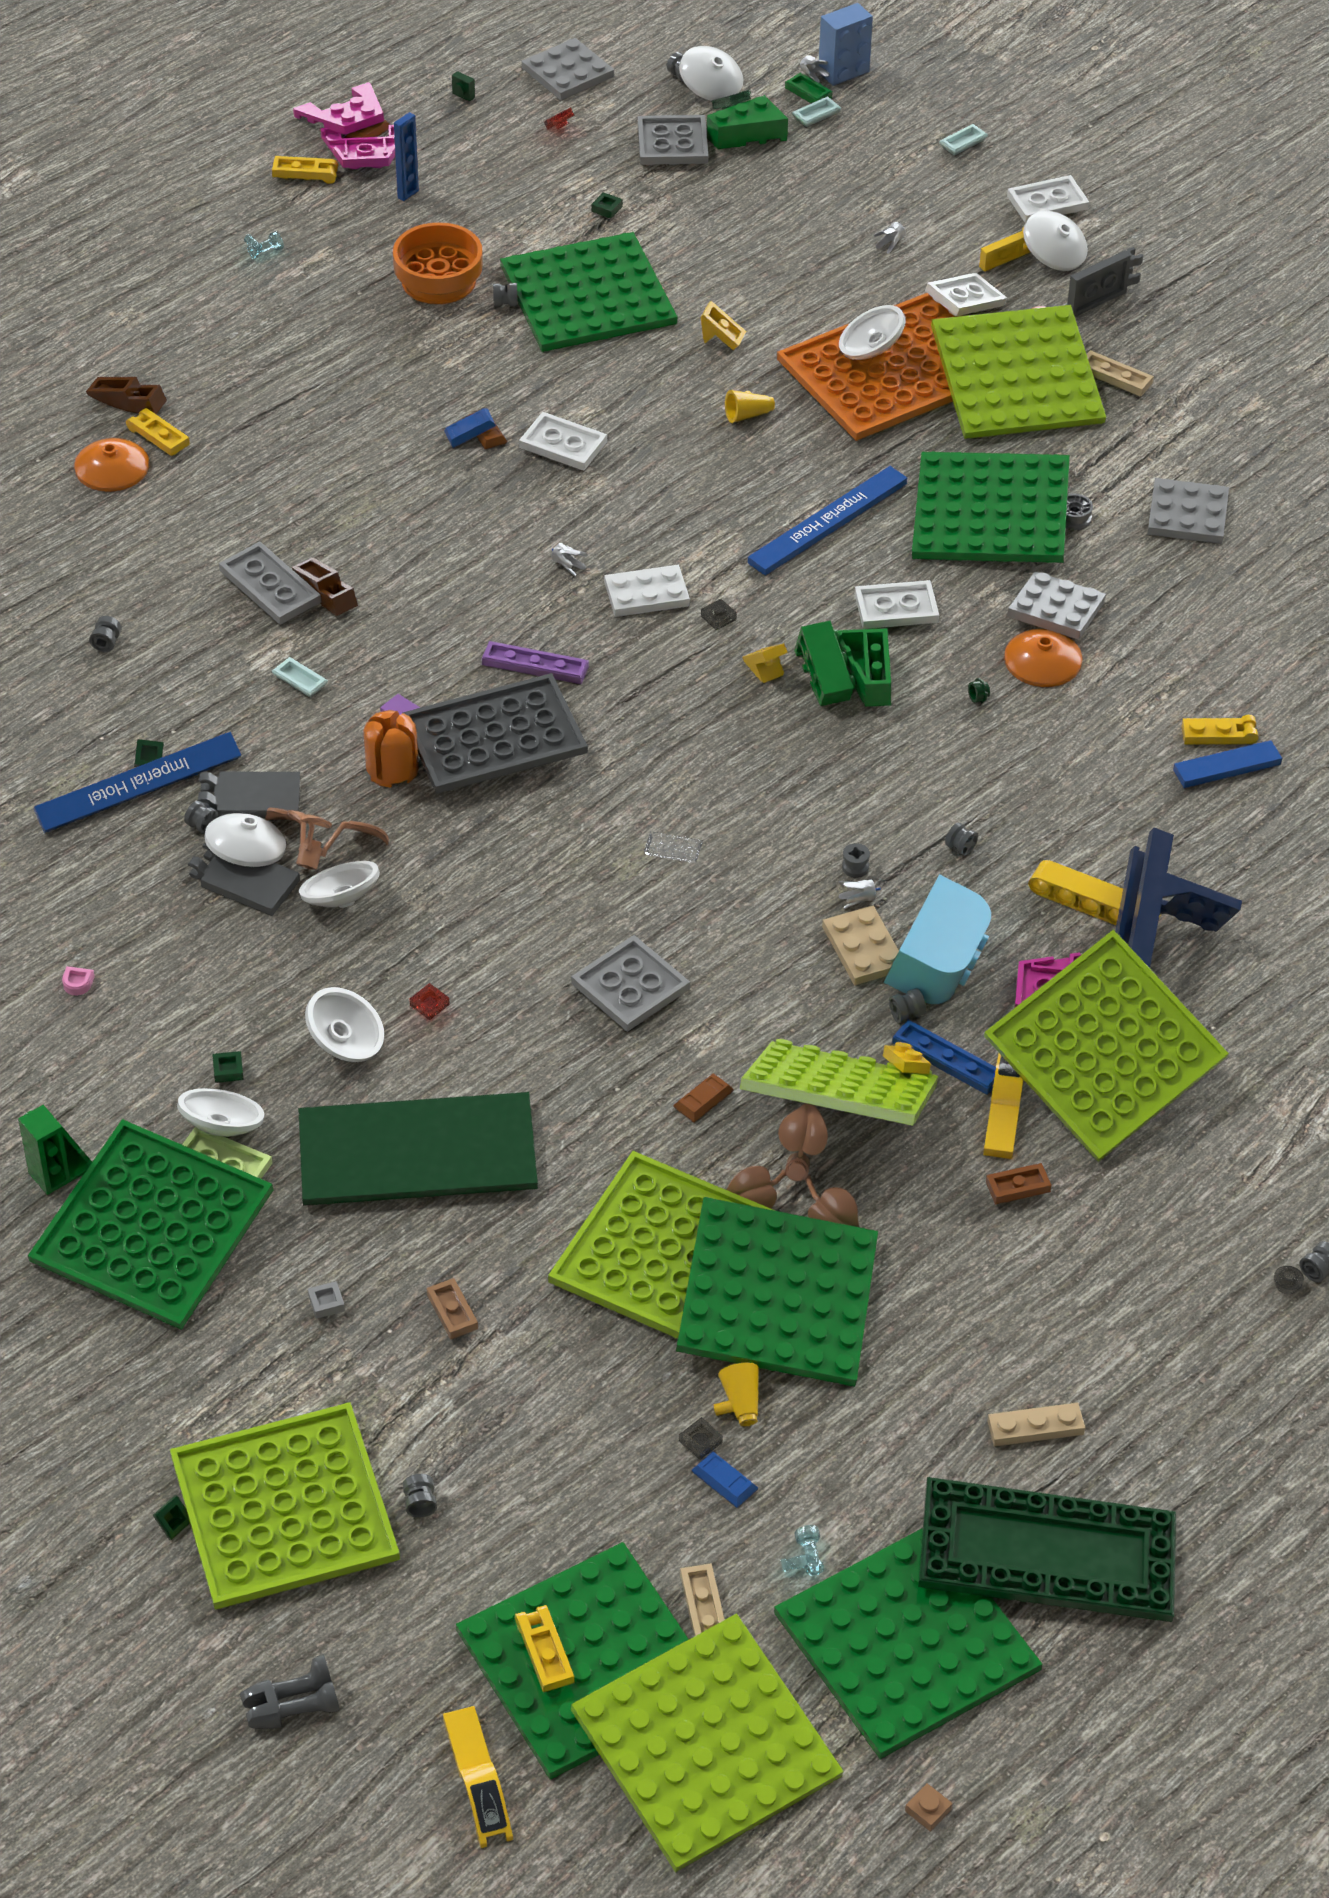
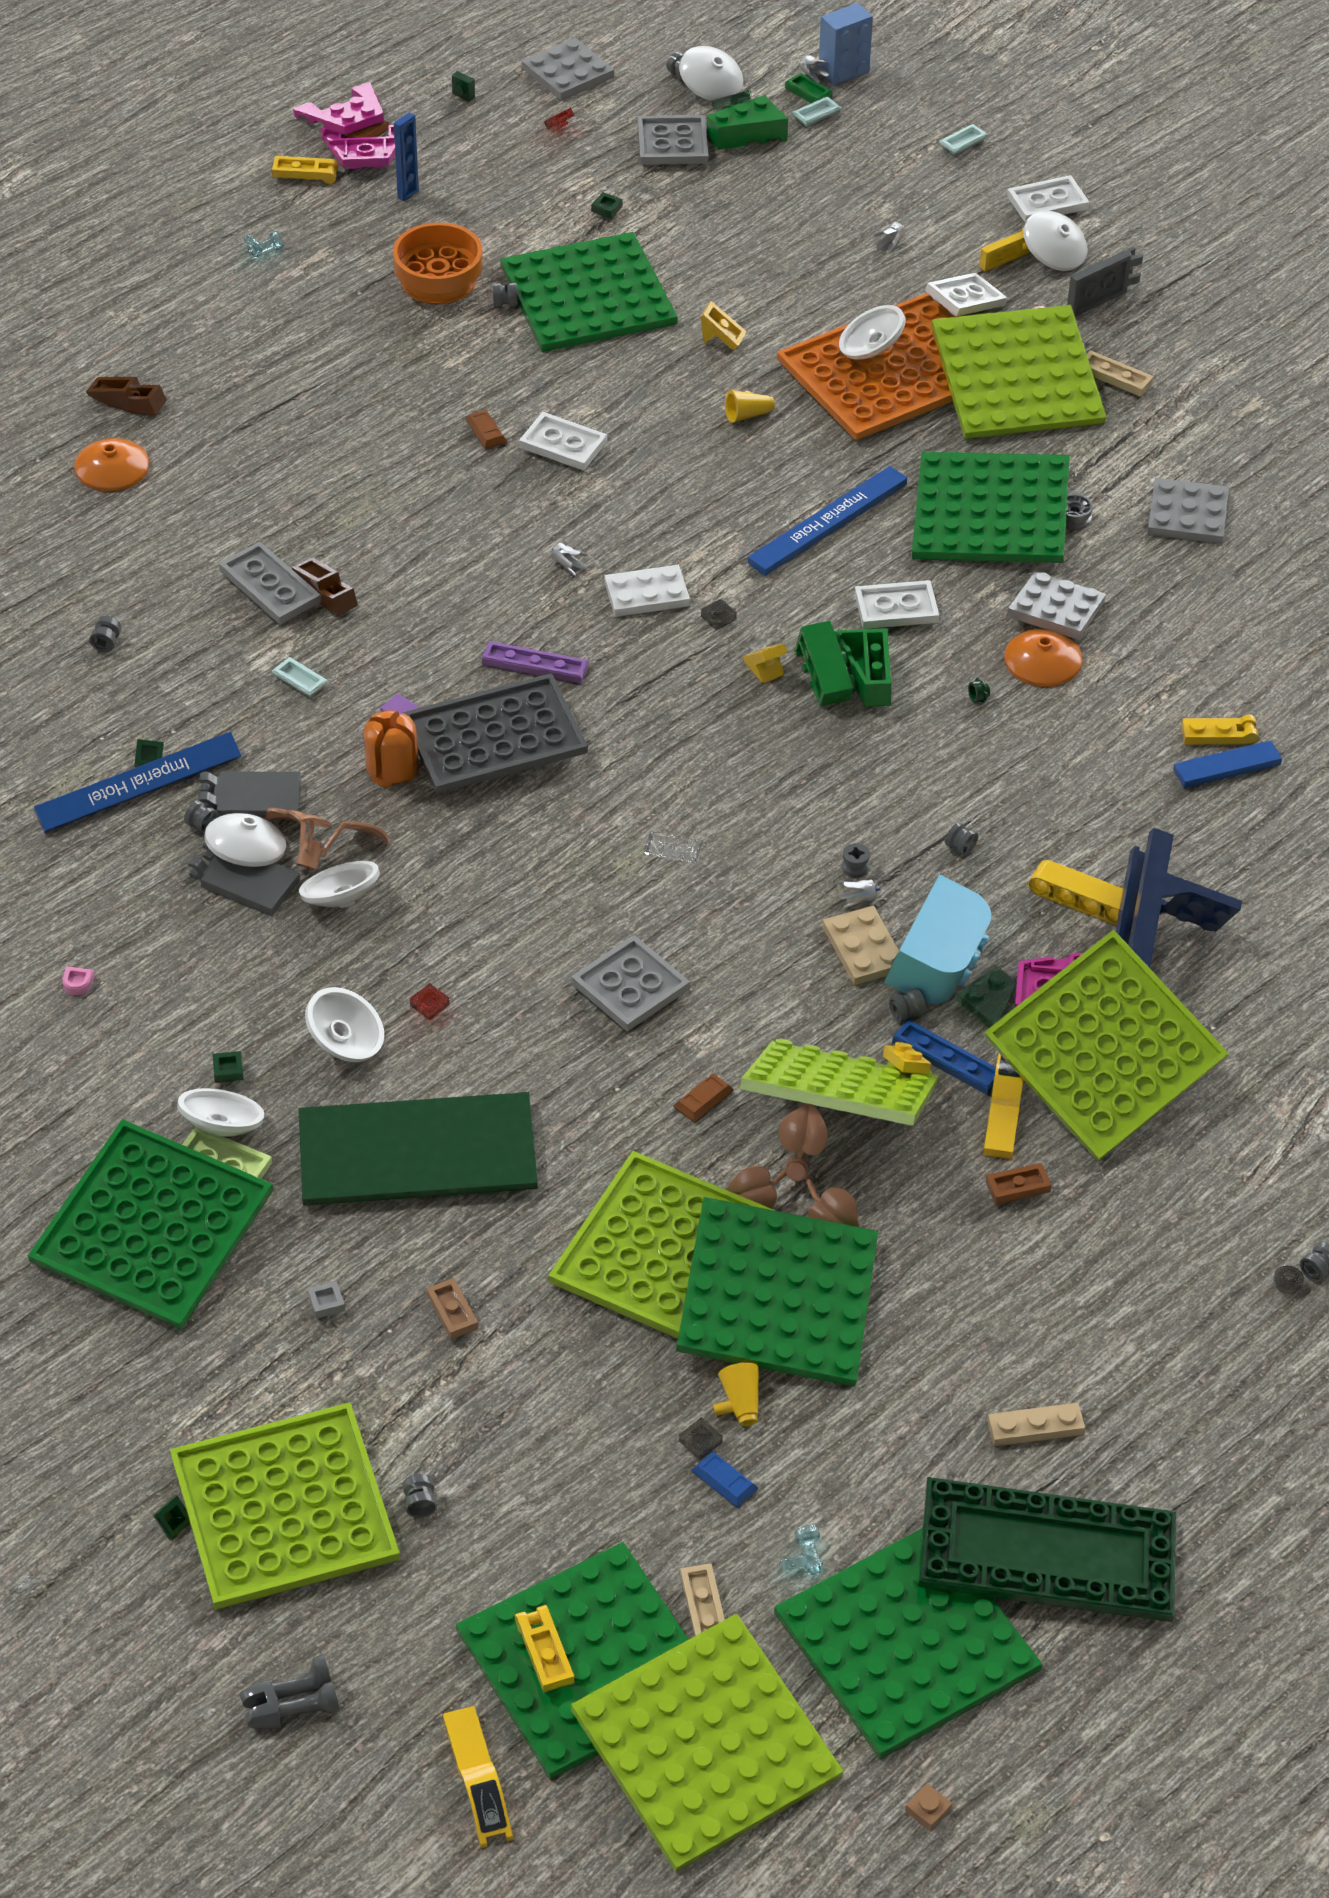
(50, 1151): green wedge -> none
(158, 432): yellow plate -> none
(469, 427): blue tile -> none
(988, 996): none -> clear green wing

